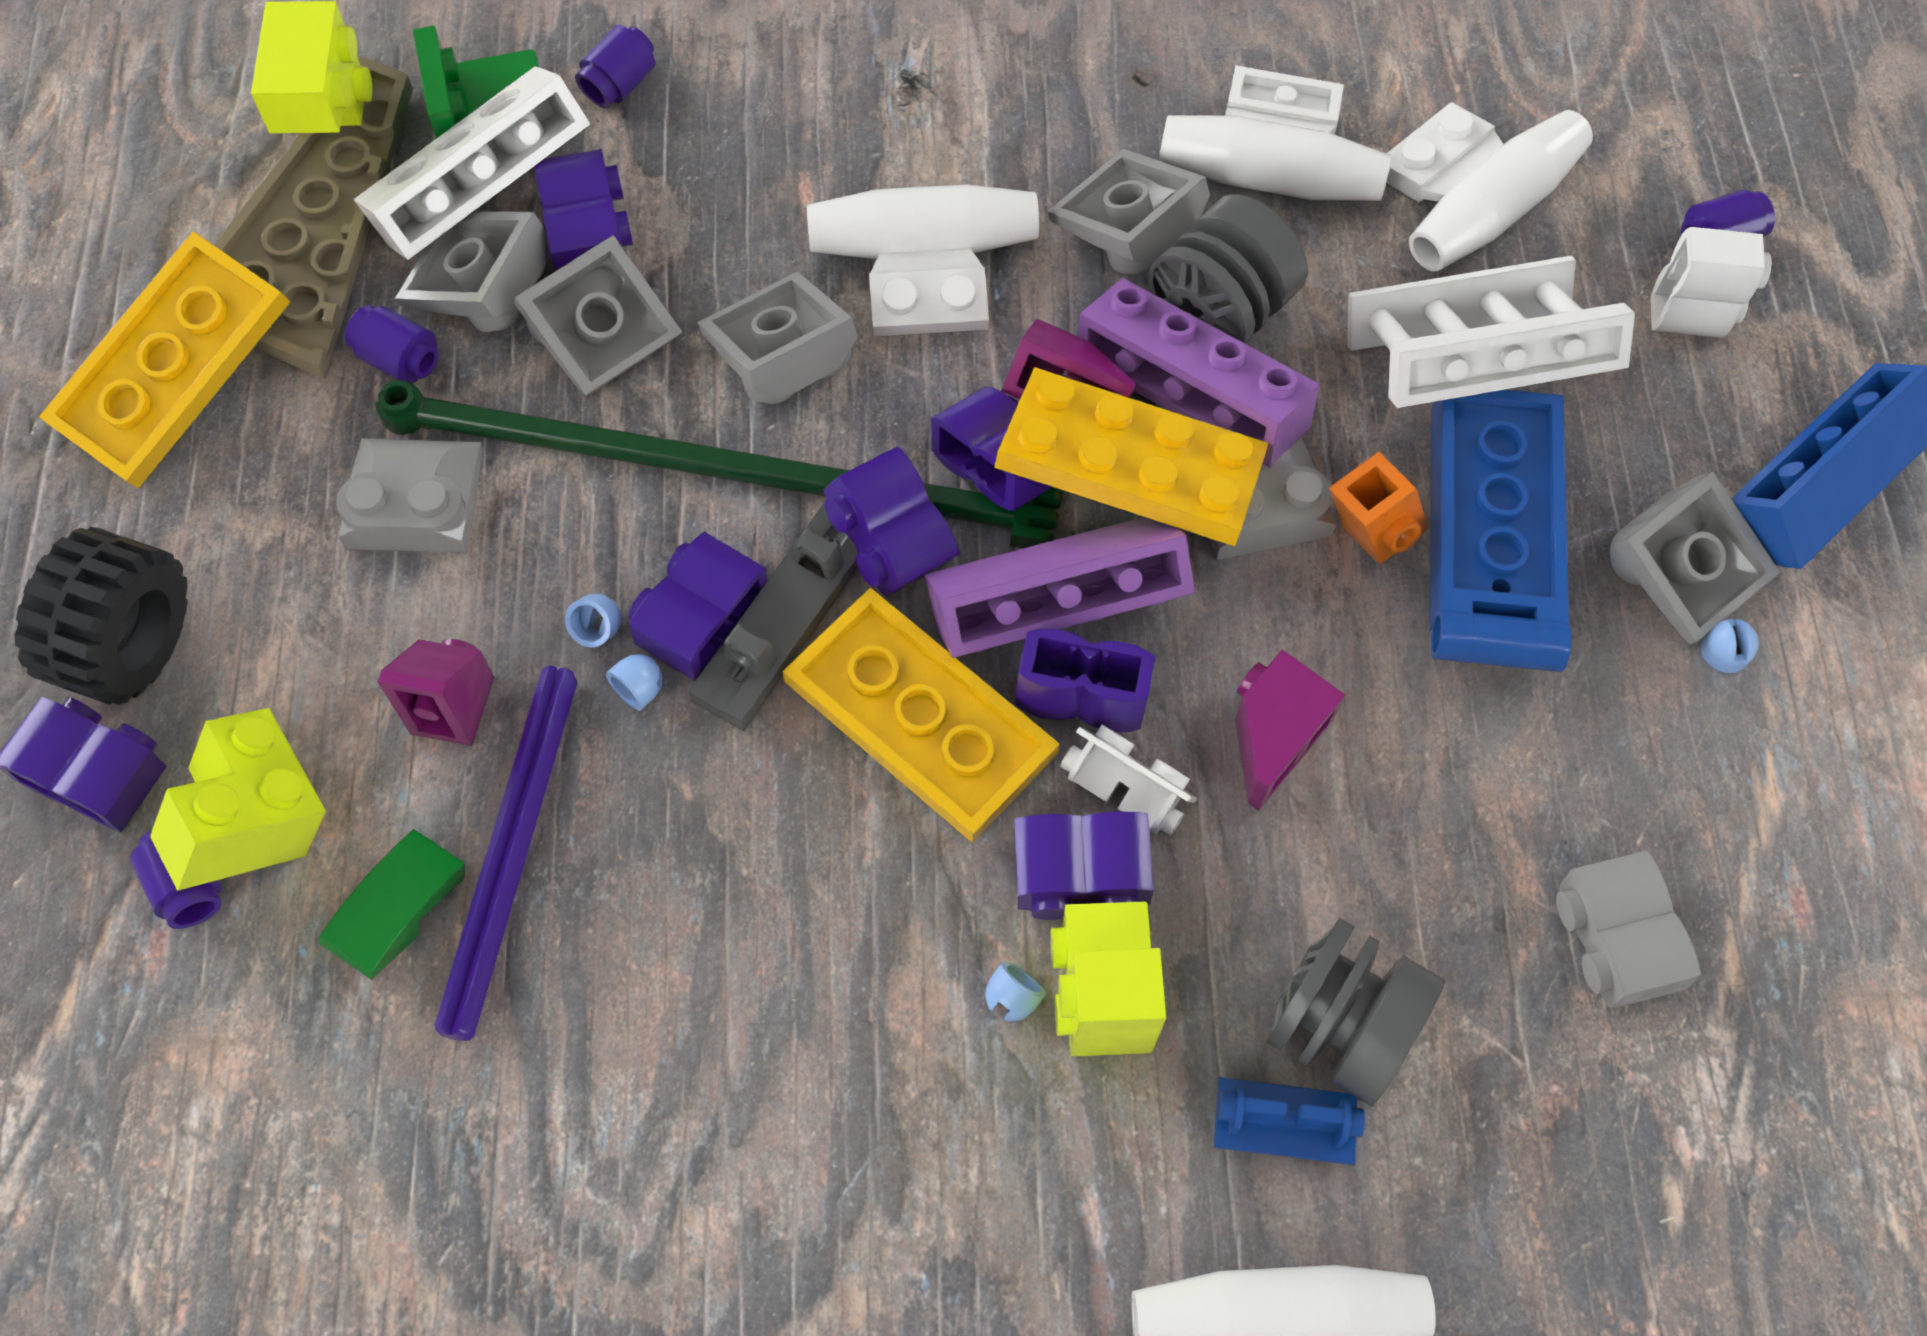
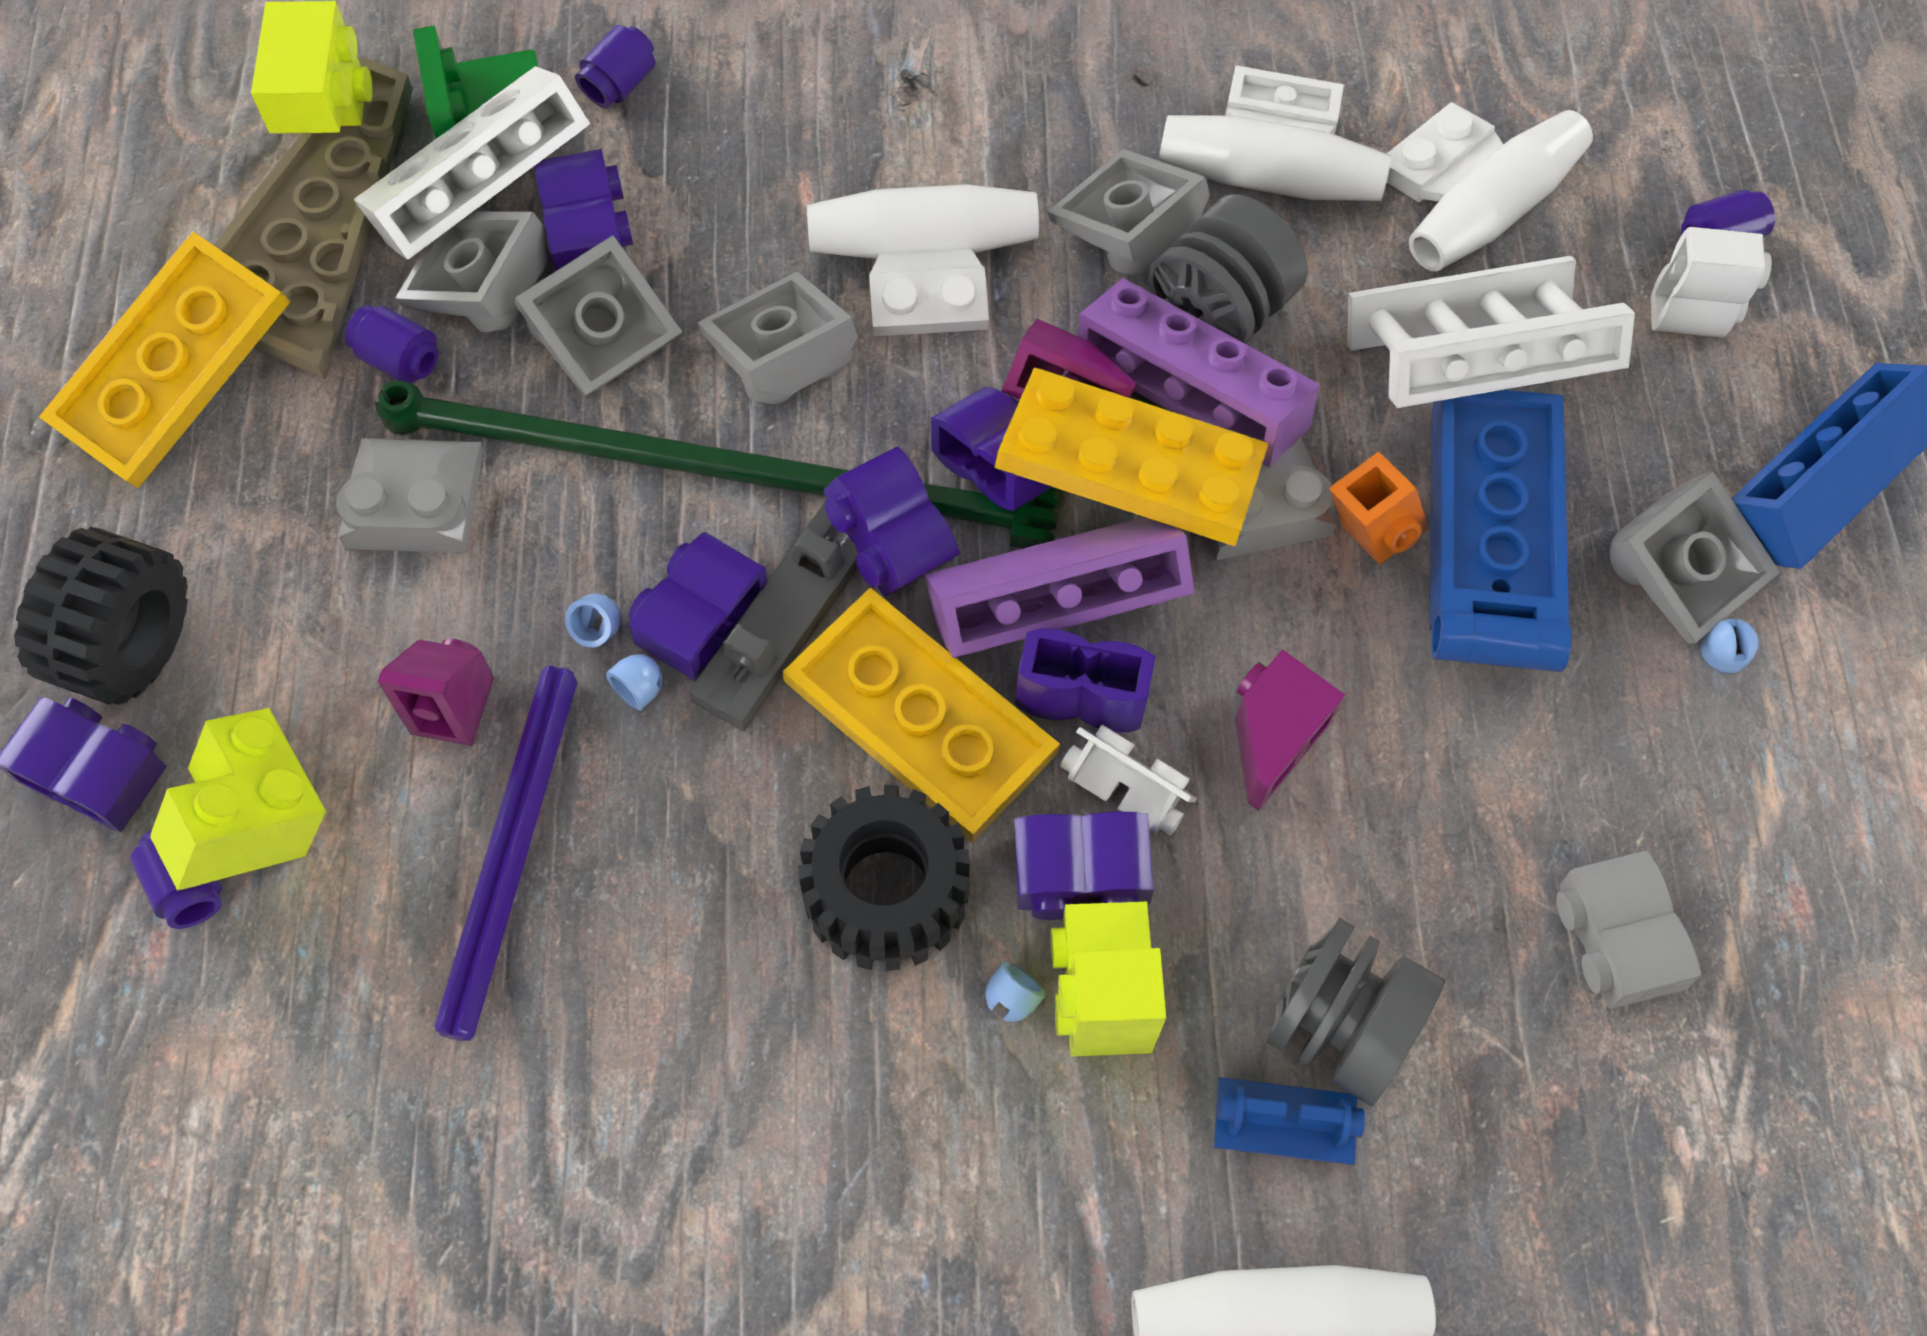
(389, 902): green slope -> none
(875, 827): none -> black tyre

